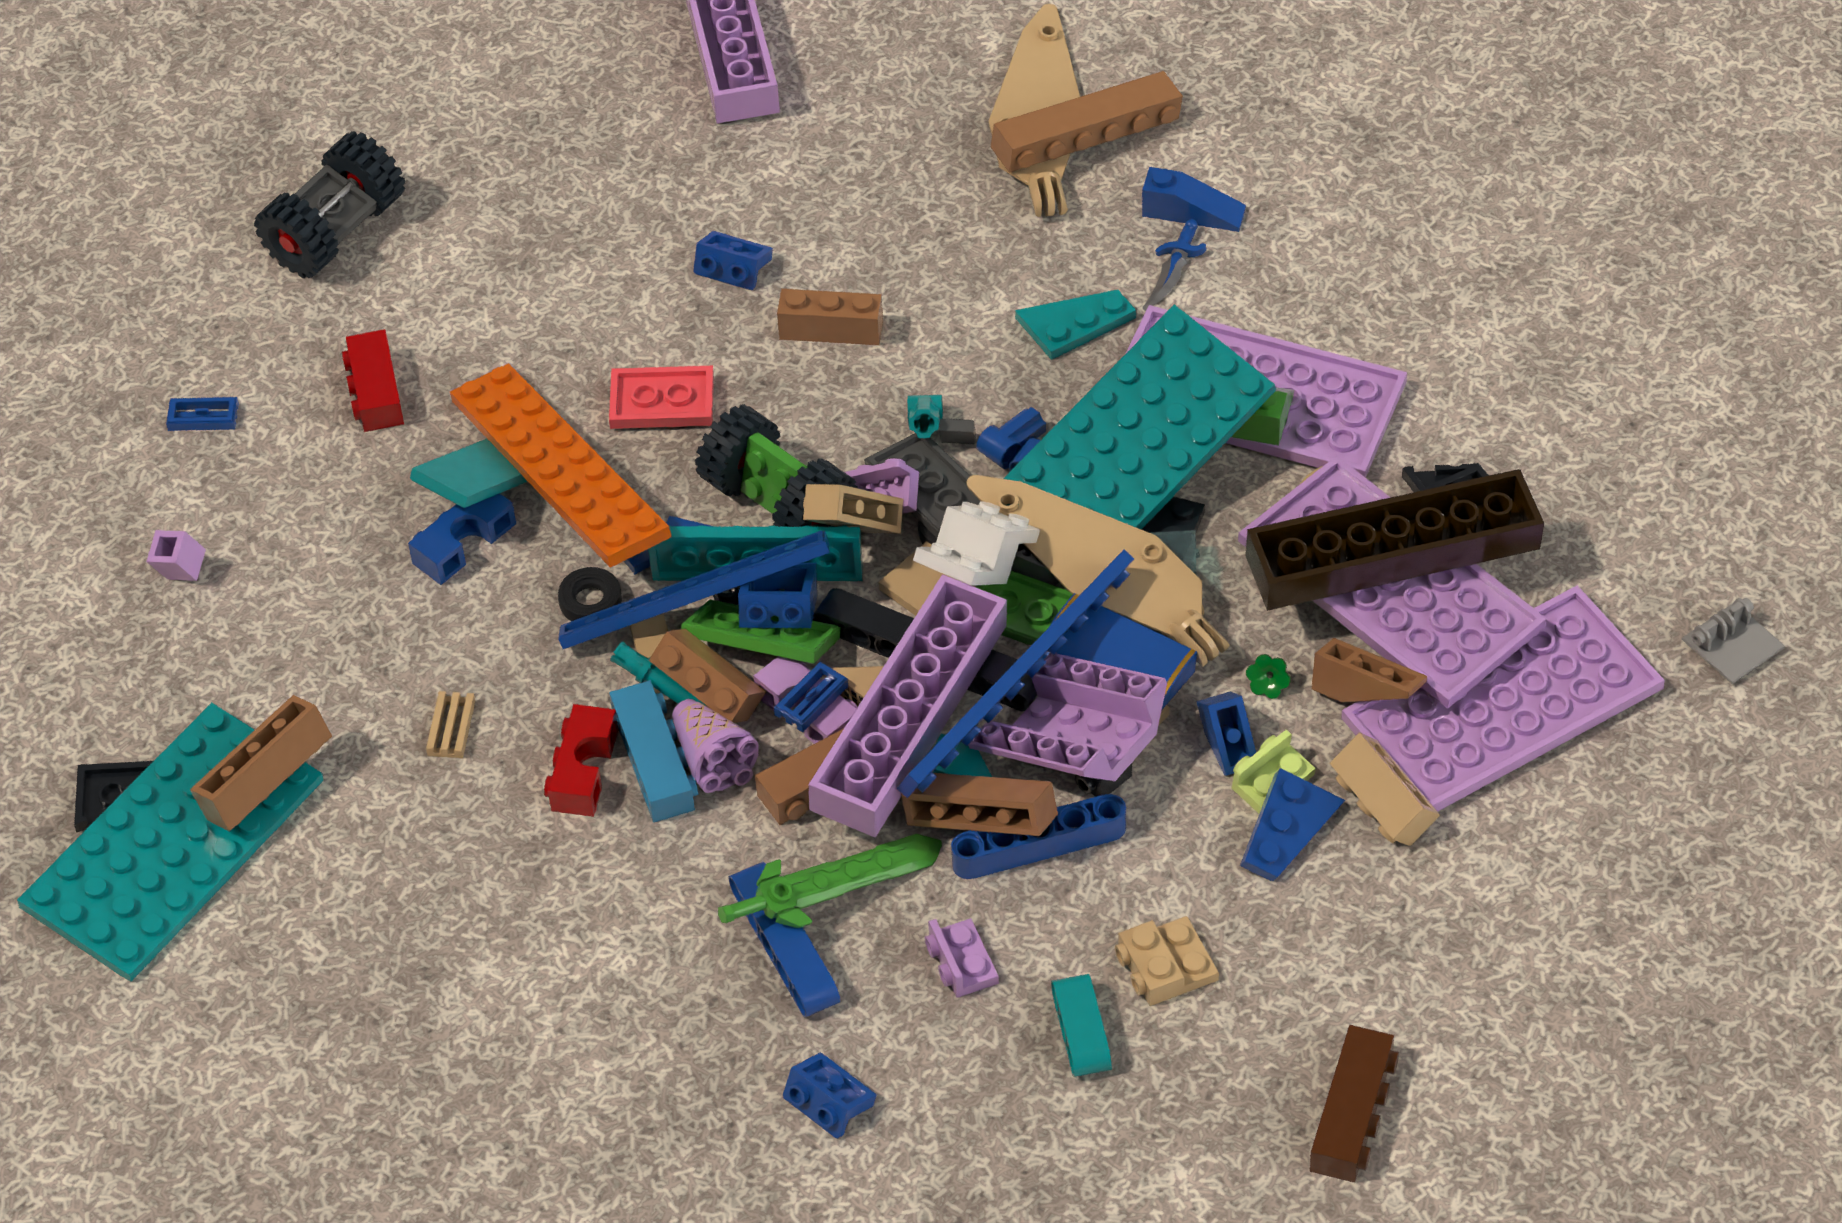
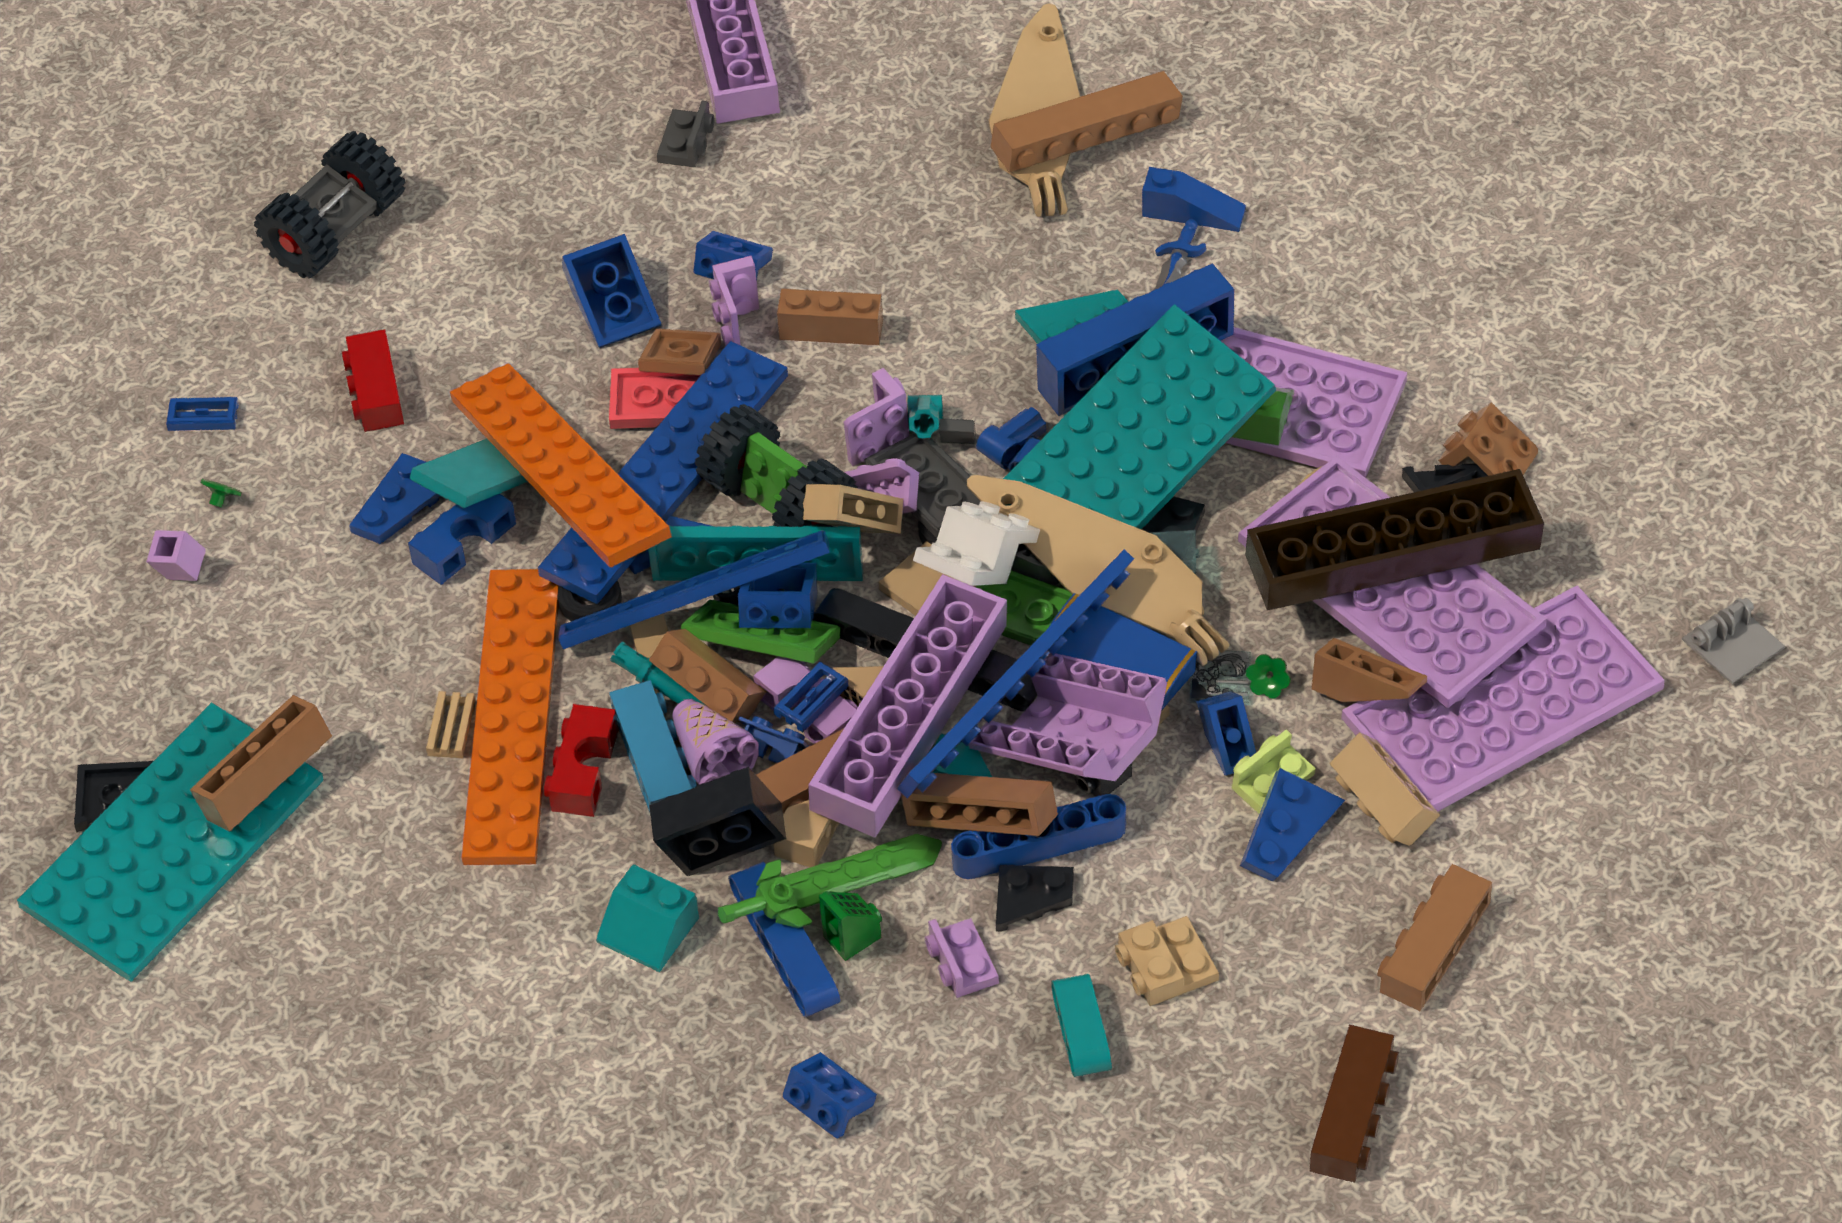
(219, 492): none -> green plant
(392, 502): none -> blue wing
(511, 720): none -> orange plate
(610, 291): none -> blue slope
(647, 918): none -> teal slope
(665, 463): none -> blue plate
(679, 351): none -> medium nougat tile
(686, 136): none -> dark grey bracket
(717, 821): none -> black brick
(735, 294): none -> lavender bracket
(782, 744): none -> blue hinge
(805, 835): none -> tan slope
(849, 922): none -> green slope
(879, 423): none -> lavender bracket
(1031, 892): none -> black wing
(1082, 355): none -> blue brick
(1222, 675): none -> piece
(1434, 937): none -> medium nougat brick
(1490, 442): none -> medium nougat bracket

